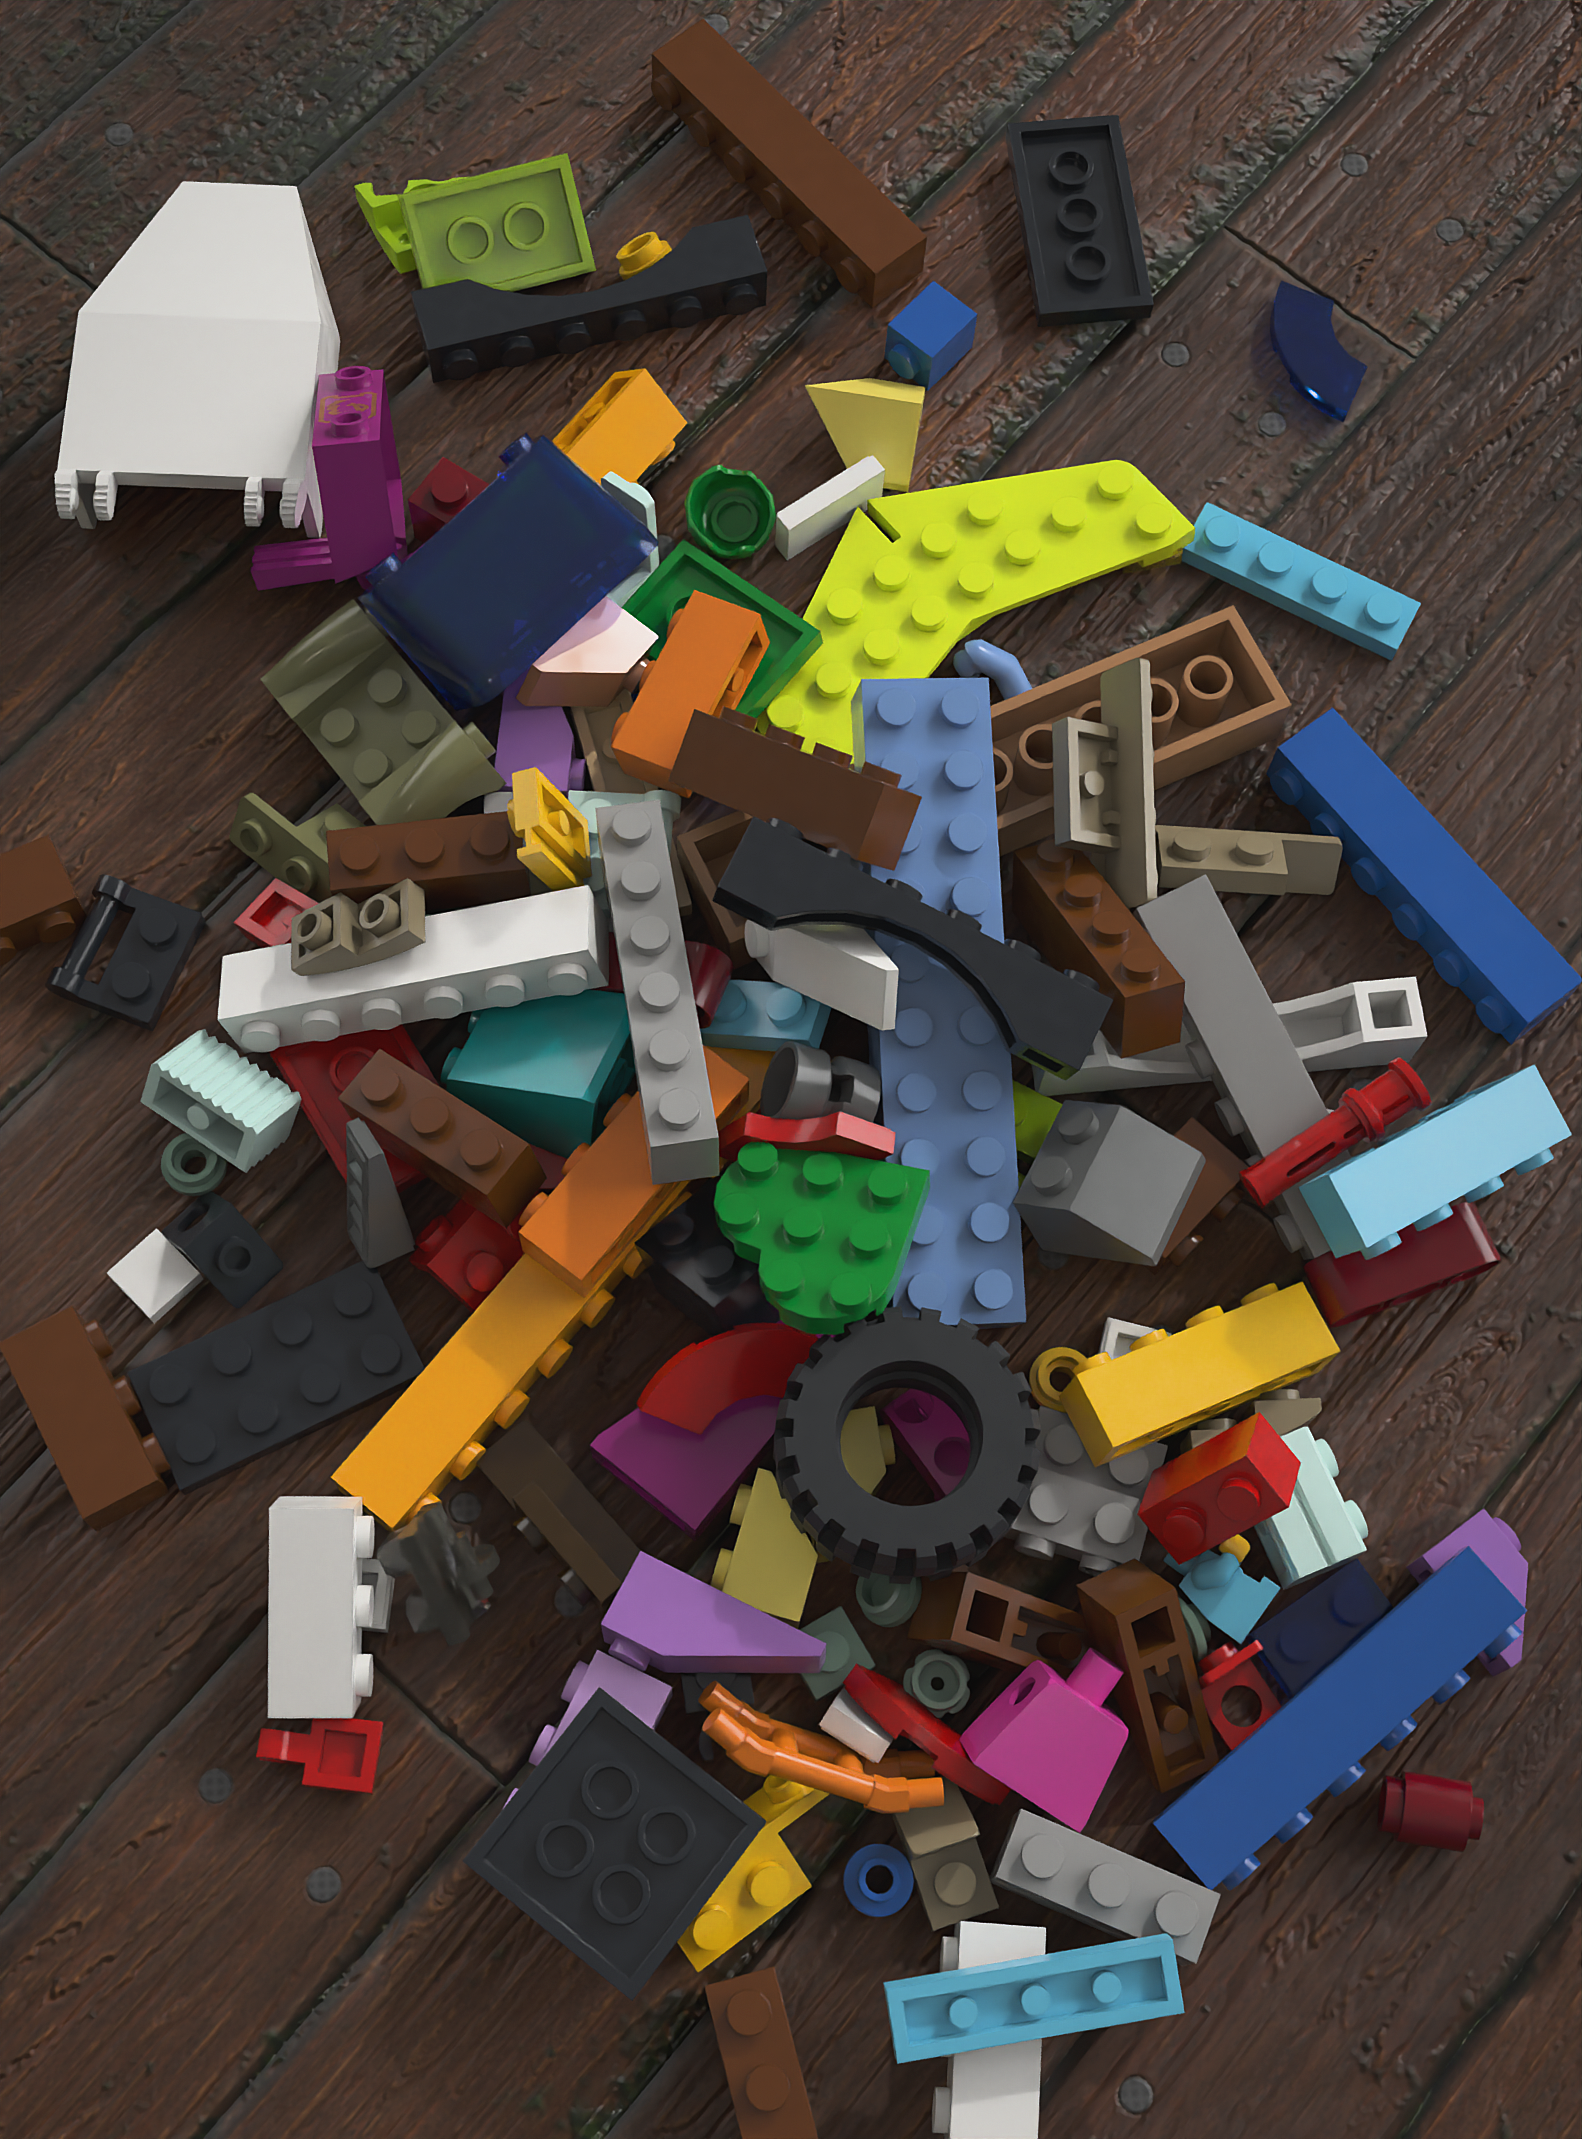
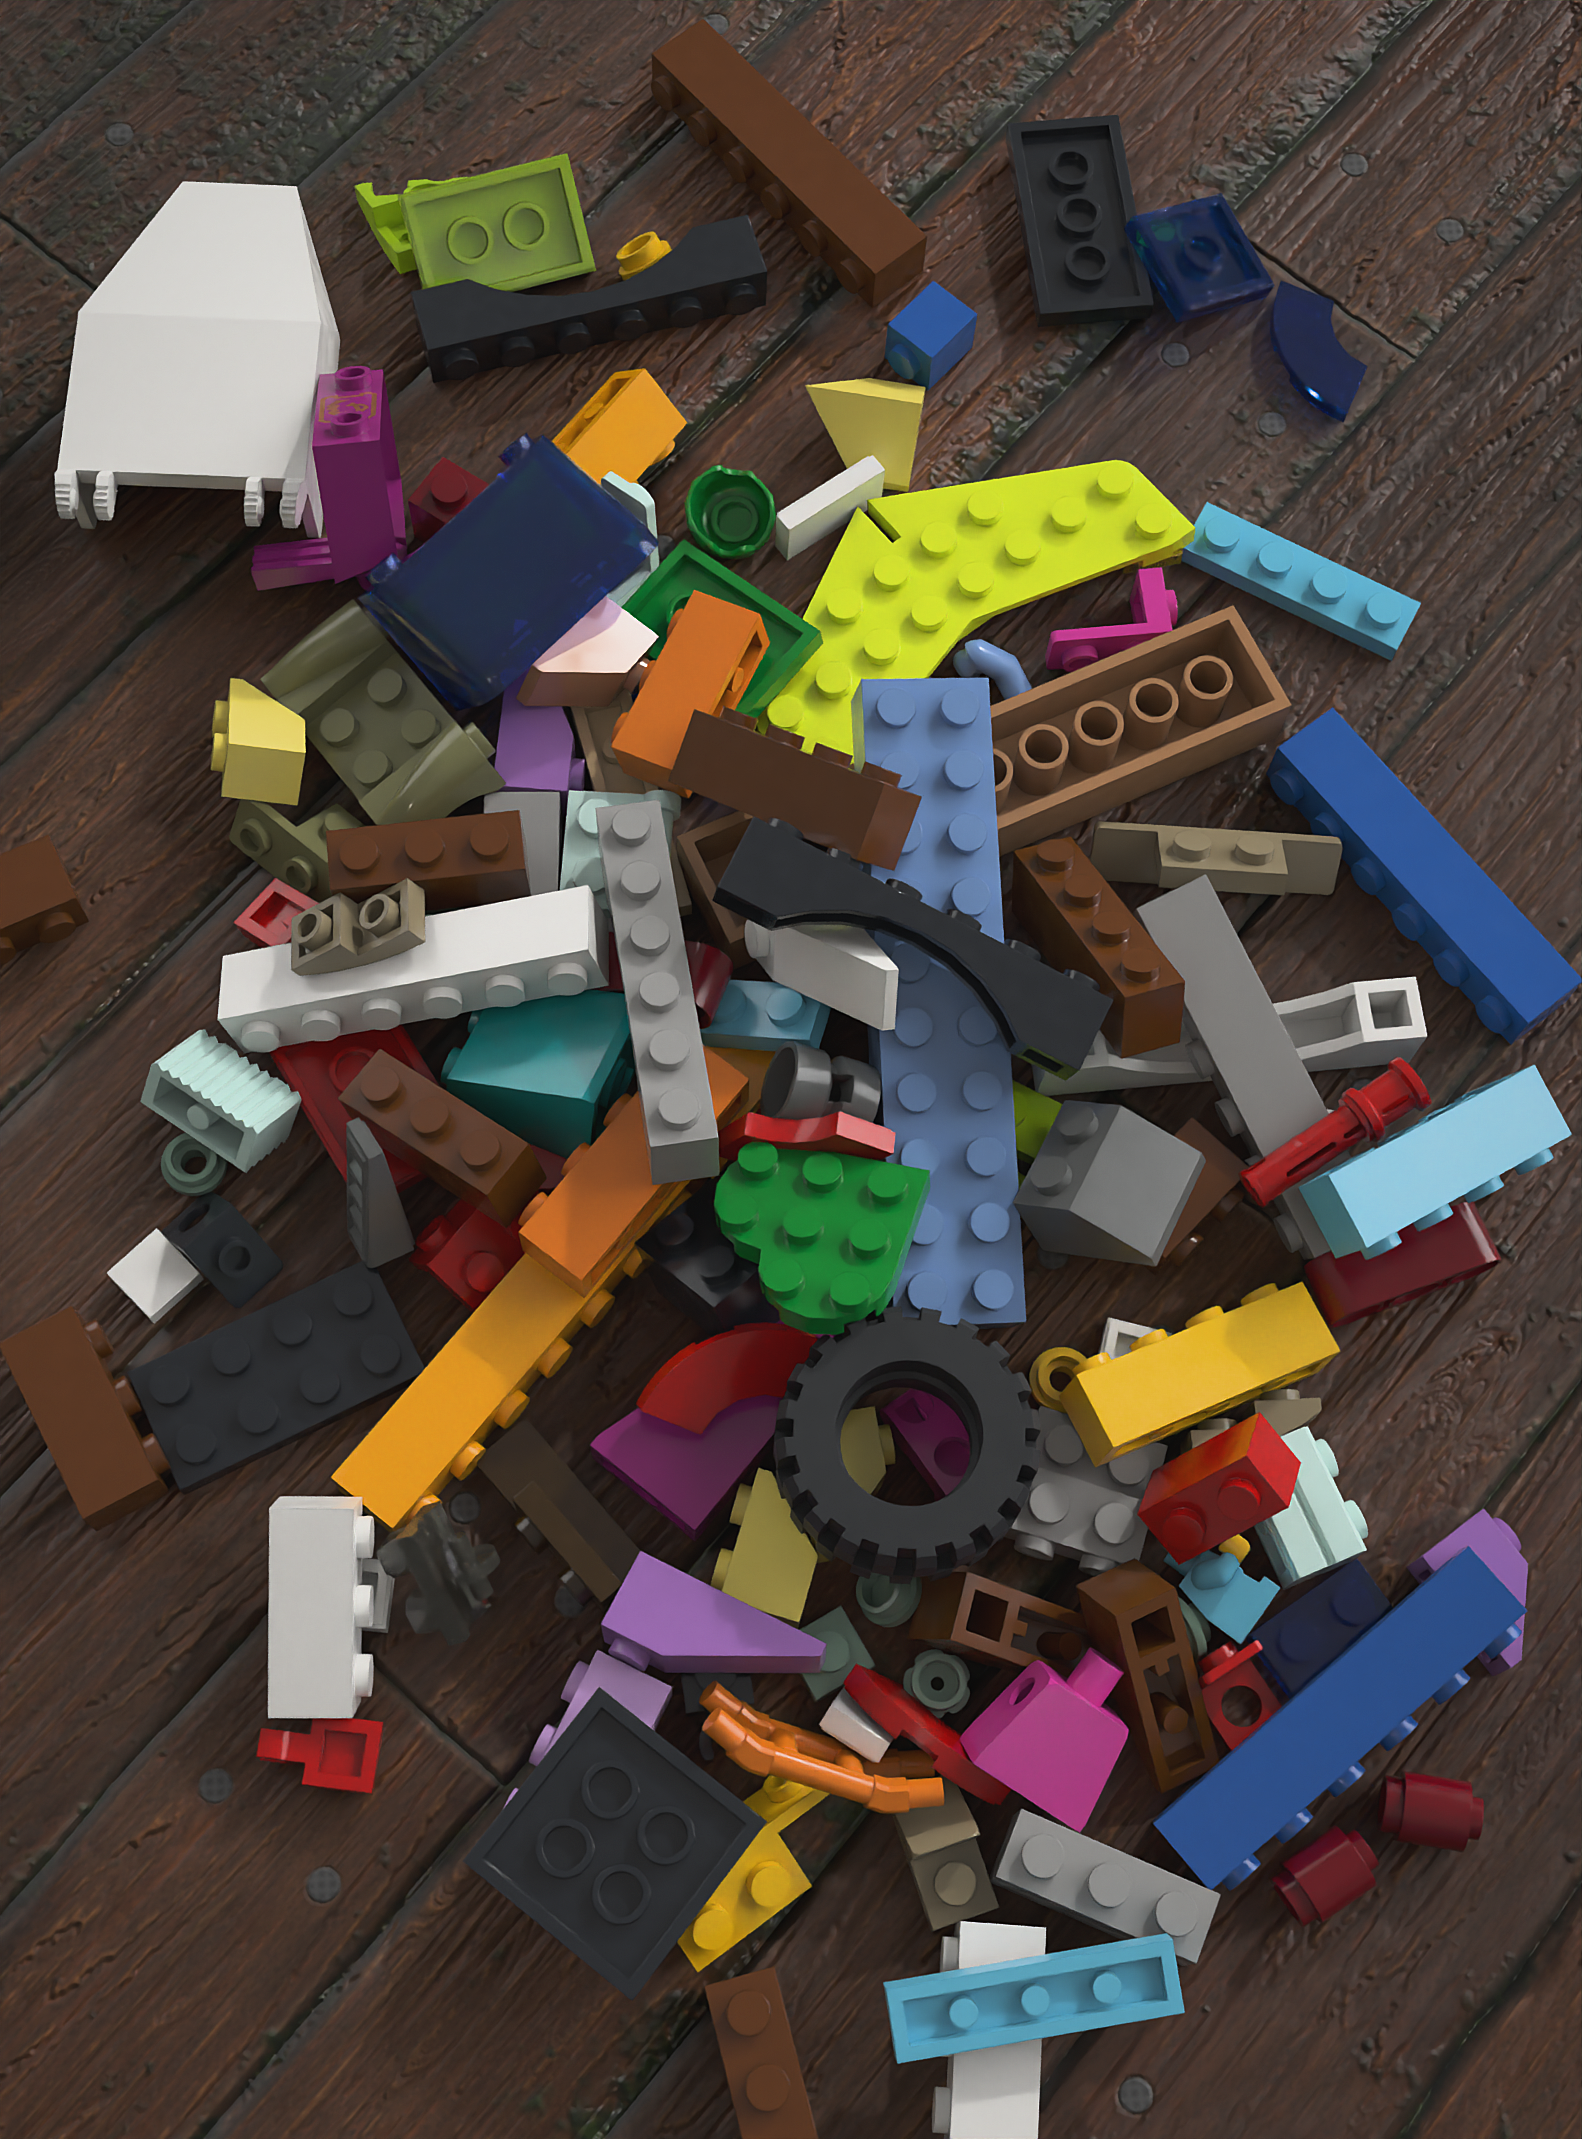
(144, 962): black plate -> none
(257, 746): none -> light yellow slope
(552, 829): yellow plate -> none
(855, 1884): blue plate -> none
(1108, 783): dark tan bracket -> none
(1153, 615): none -> dark pink bracket
(1199, 257): none -> clear blue tile
(1325, 1875): none -> dark red brick

